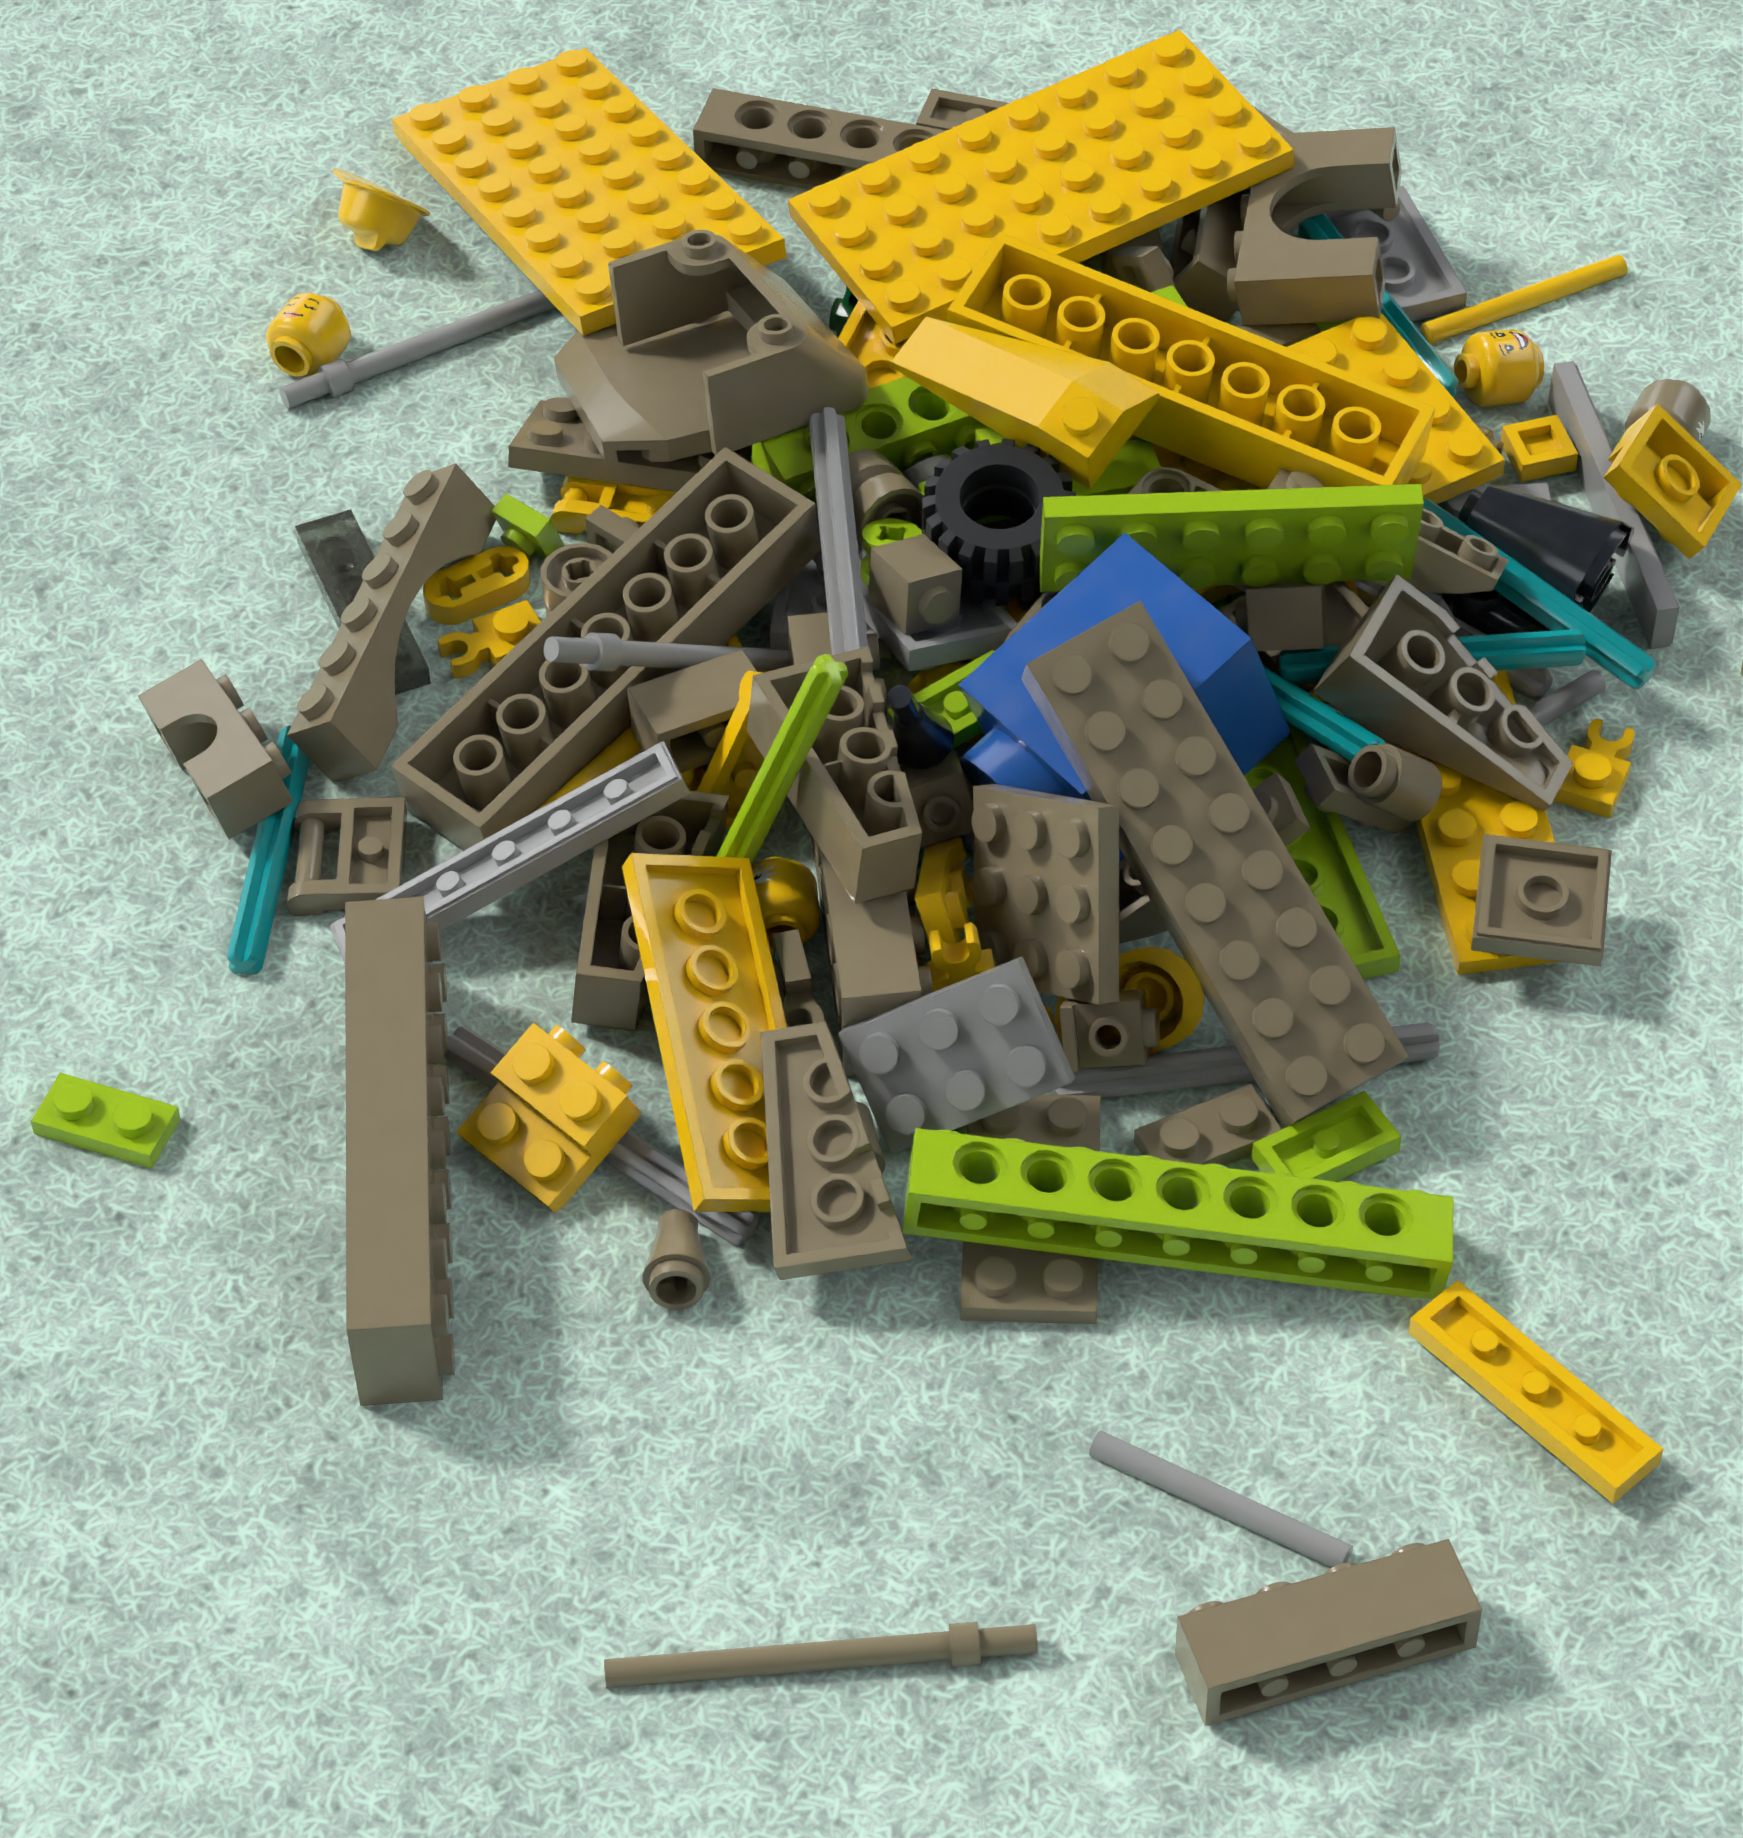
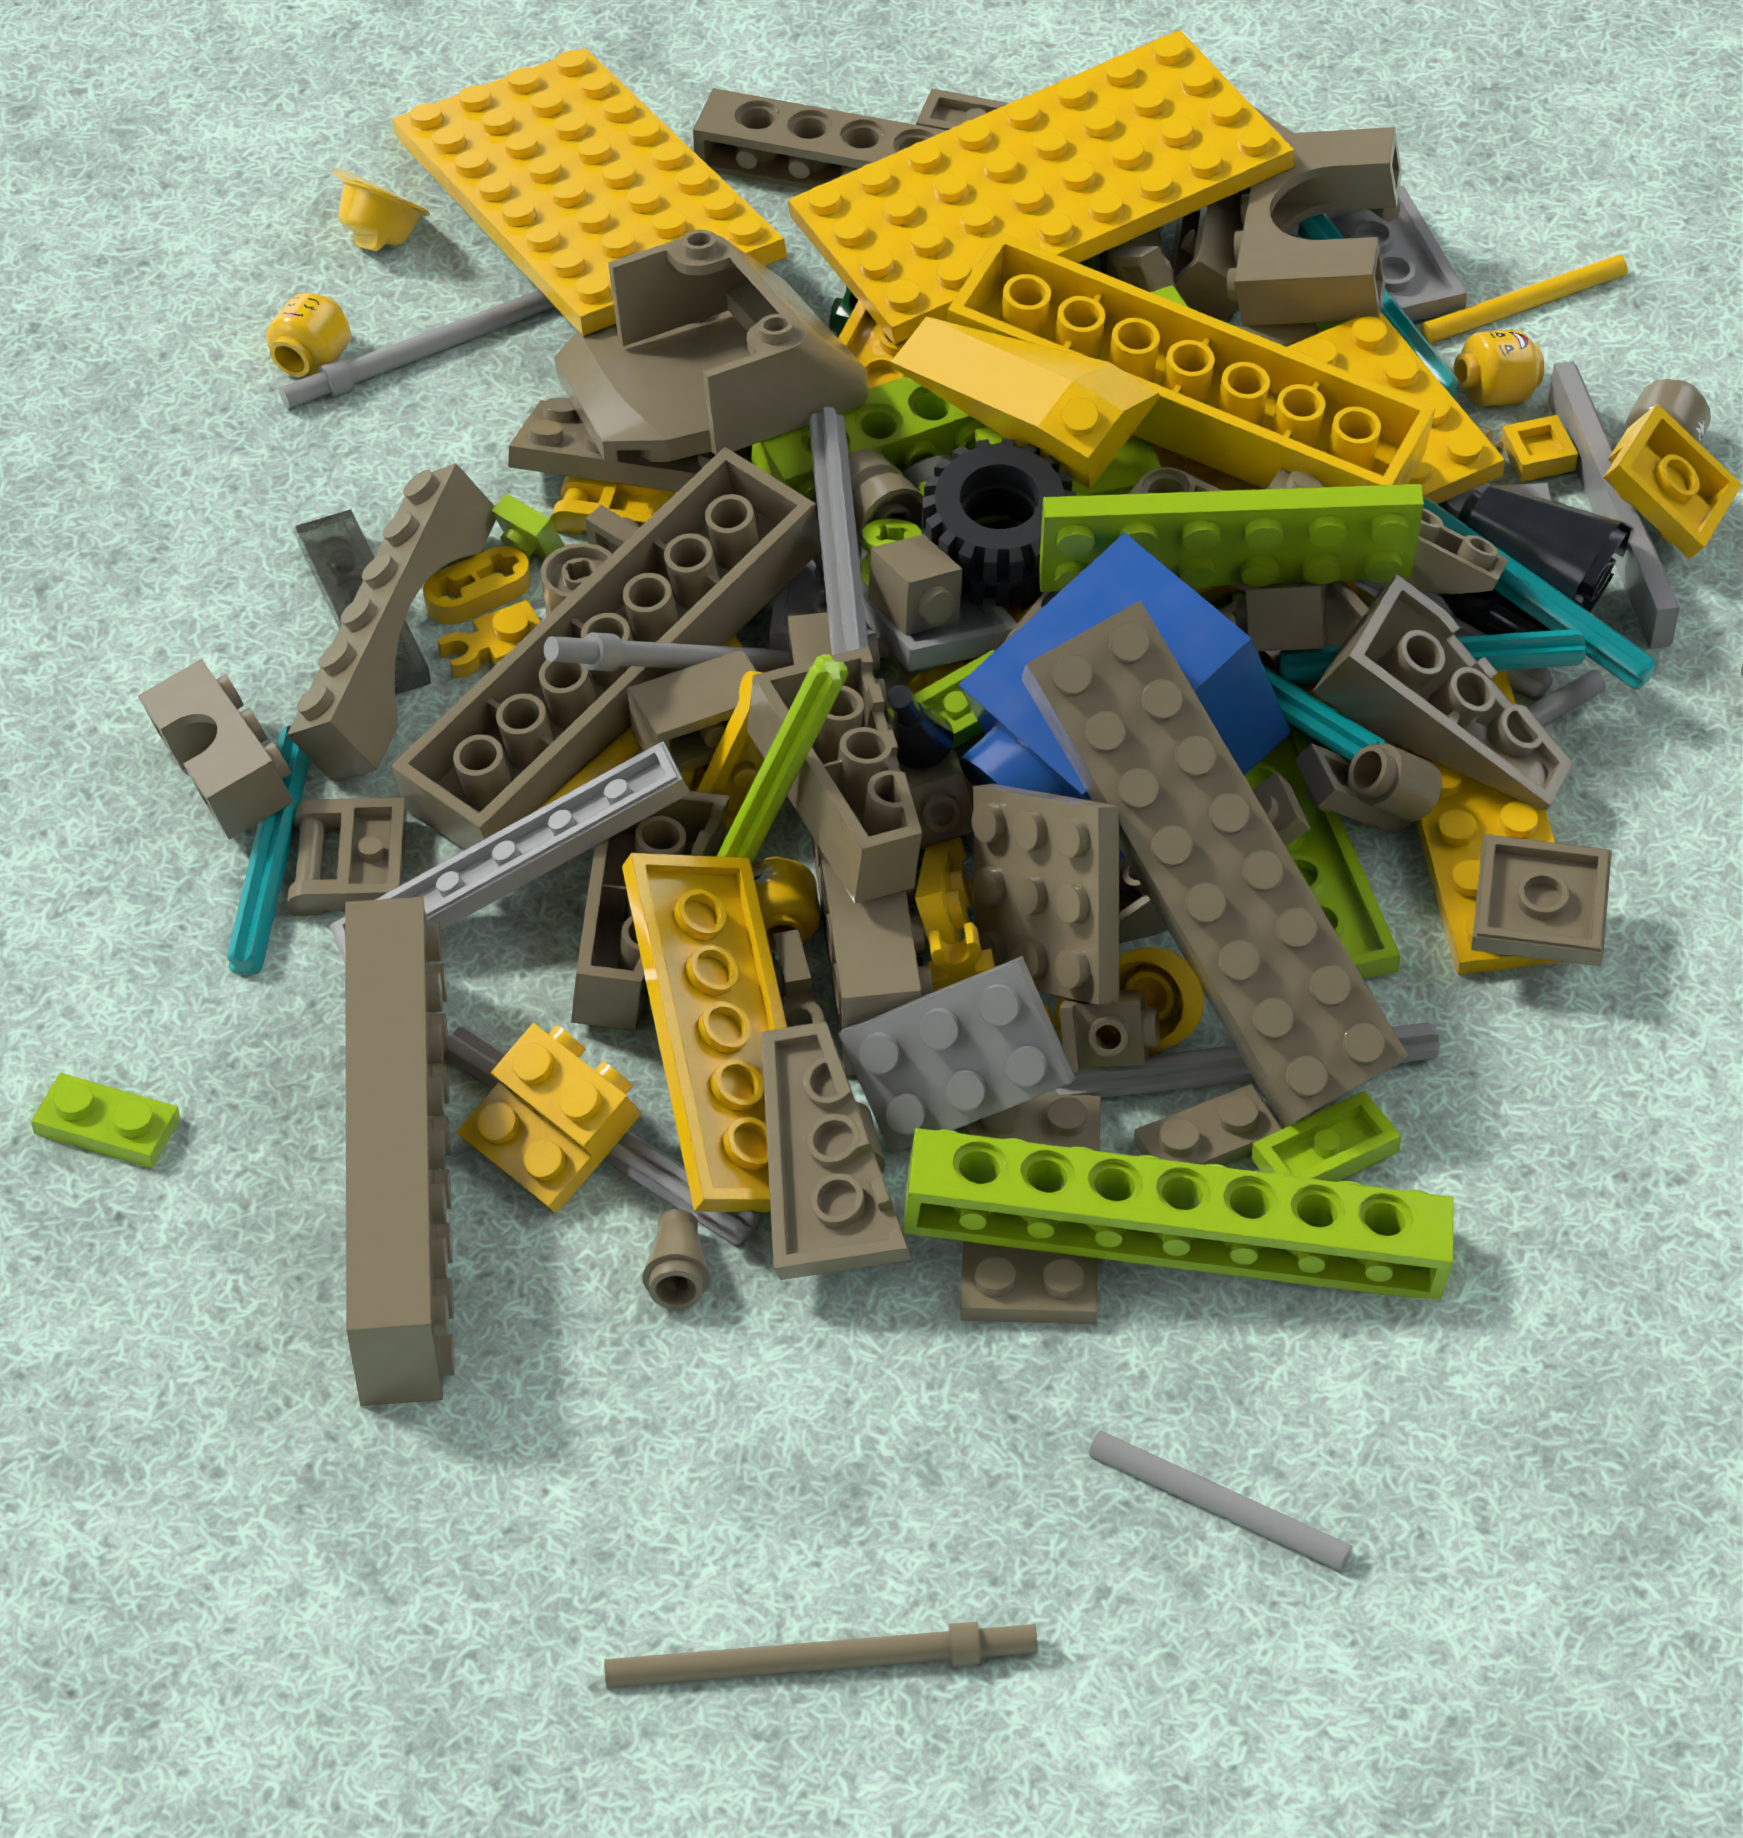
(1327, 1631): dark tan brick -> none
(1536, 1391): yellow plate -> none
(1597, 772): yellow plate -> none

